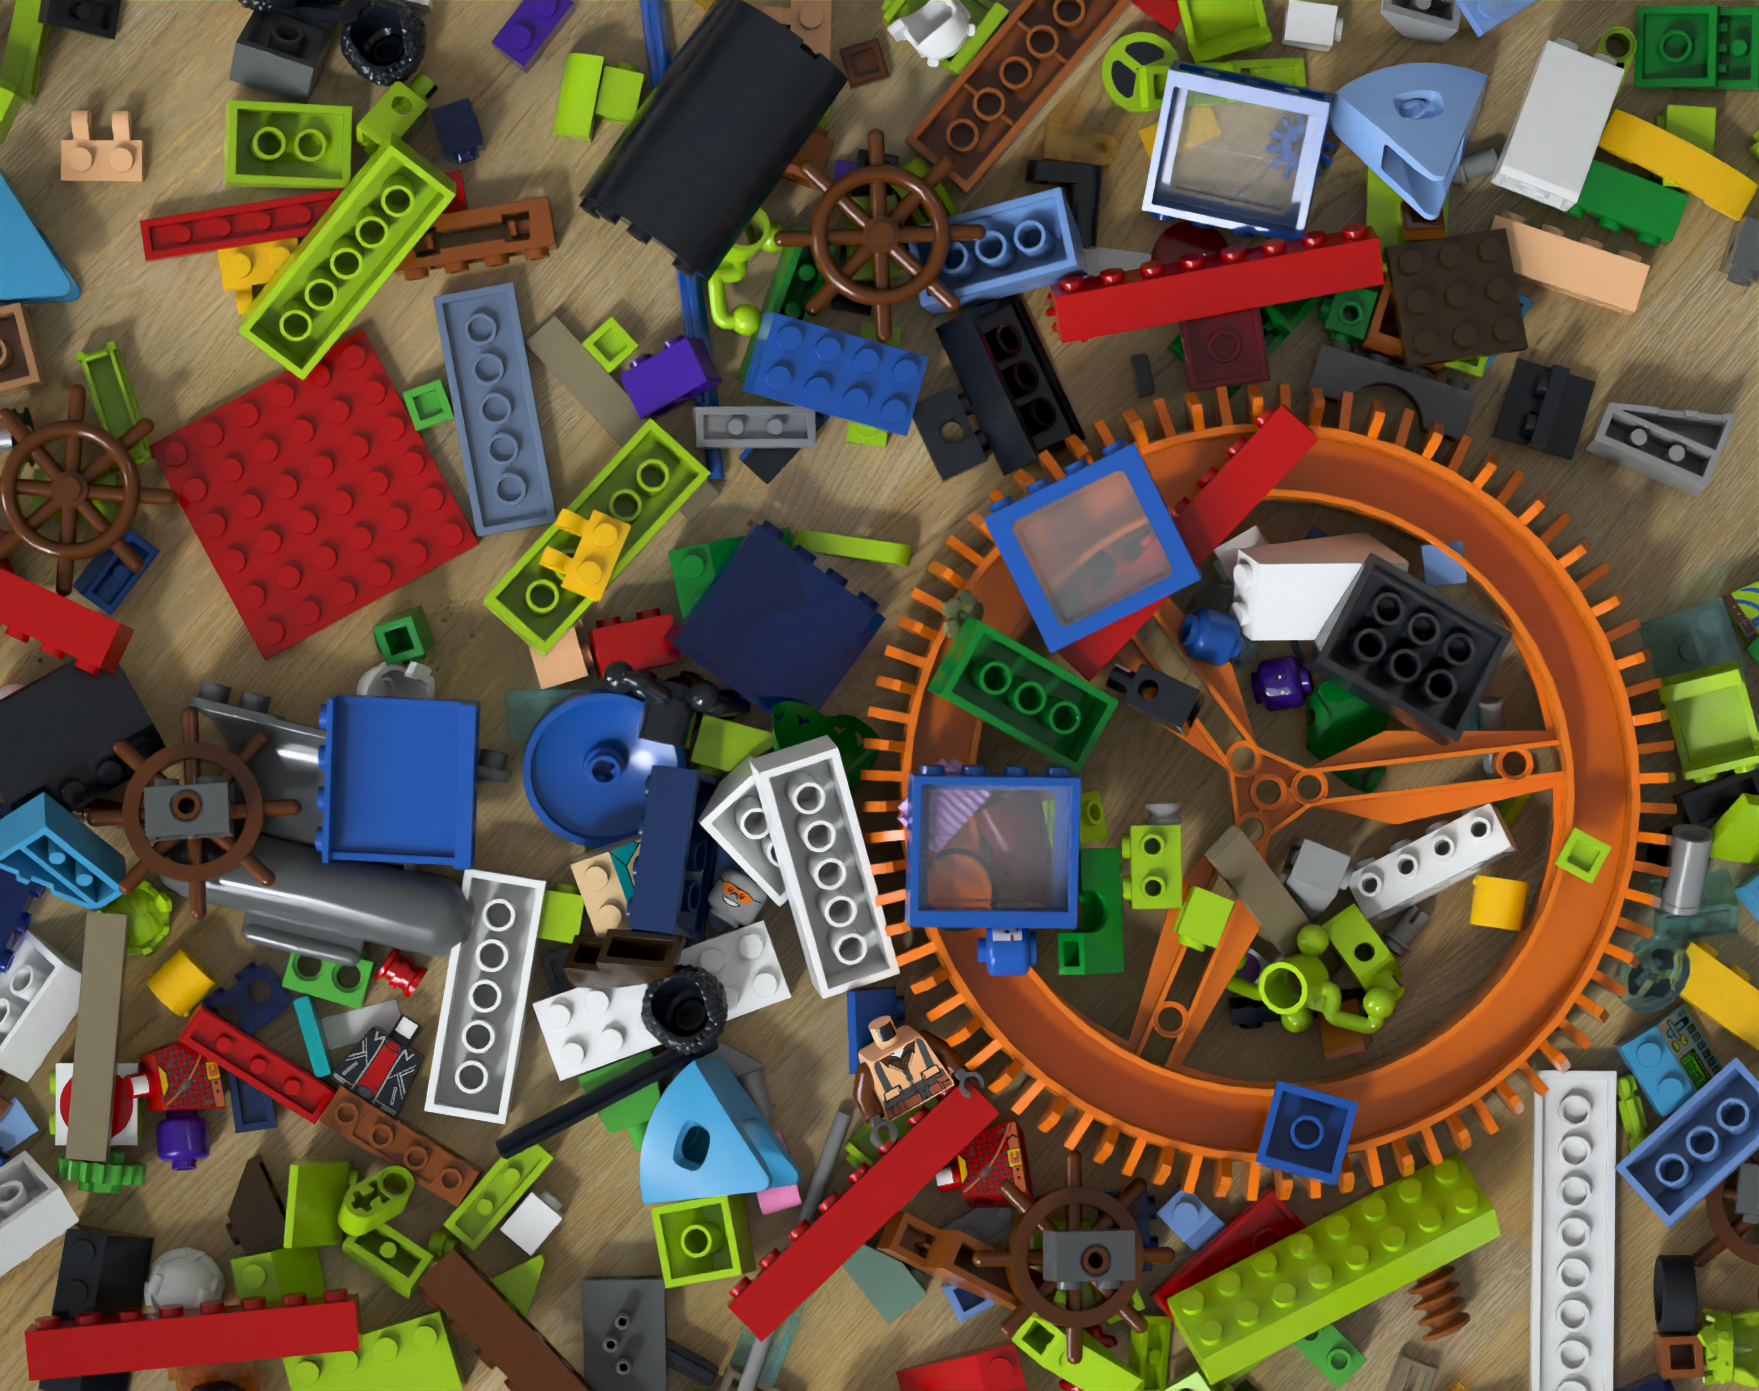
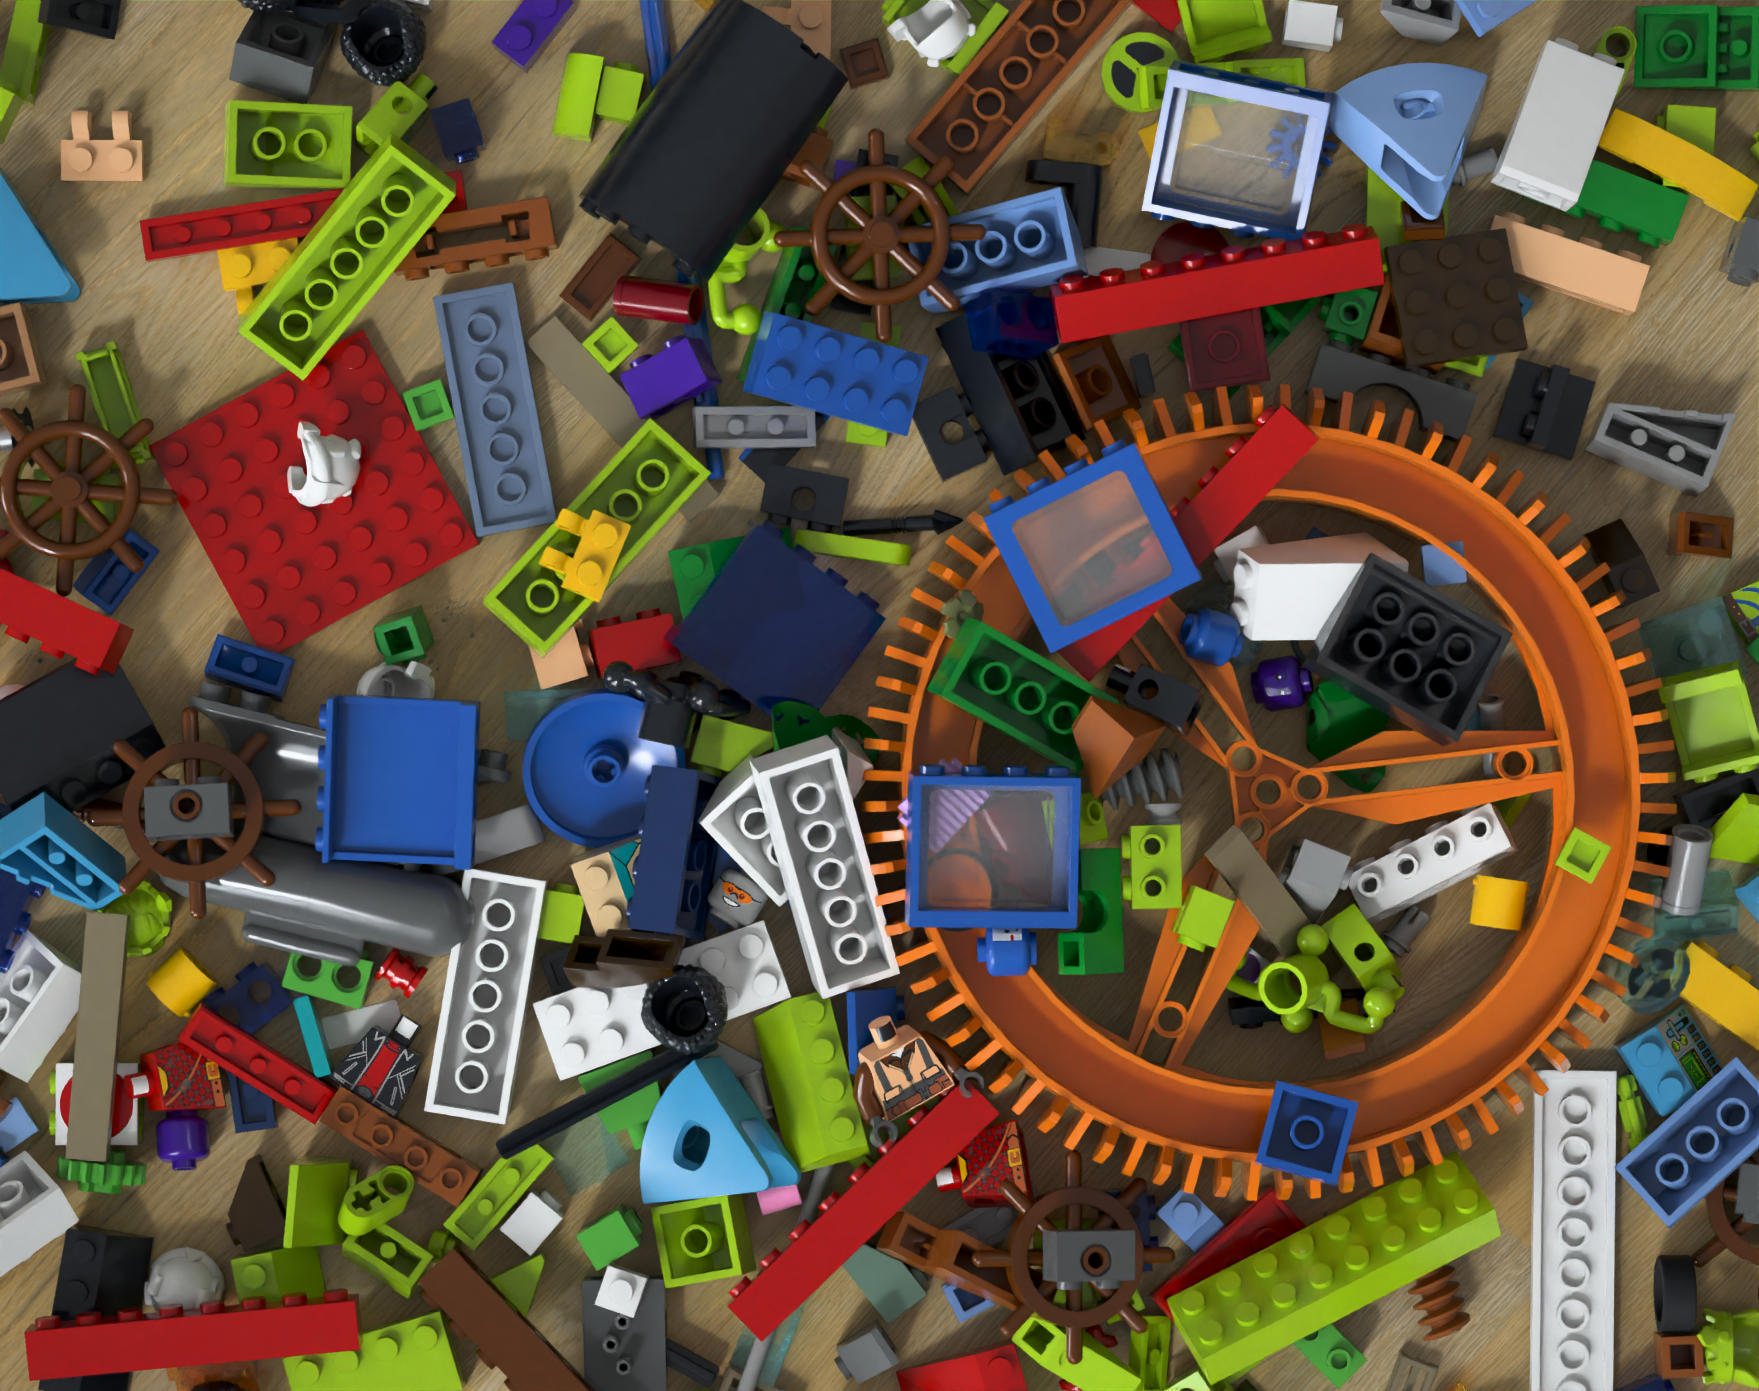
(249, 668): none -> blue slope
(330, 467): none -> white helmet
(502, 835): none -> light grey beam
(585, 1153): none -> clear light blue piece
(598, 277): none -> reddish brown tile
(611, 1236): none -> bright green brick
(621, 1290): none -> white brick
(658, 300): none -> dark red pin
(785, 481): none -> black brick
(810, 1082): none -> lime slope
(853, 760): none -> white slope
(866, 1353): none -> dark grey slope
(938, 522): none -> black piece
(1011, 323): none -> clear blue brick
(1095, 382): none -> dark orange slope
(1112, 741): none -> dark orange slope
(1146, 778): none -> dark grey piece
(1626, 561): none -> dark brown slope
(1700, 535): none -> dark orange slope

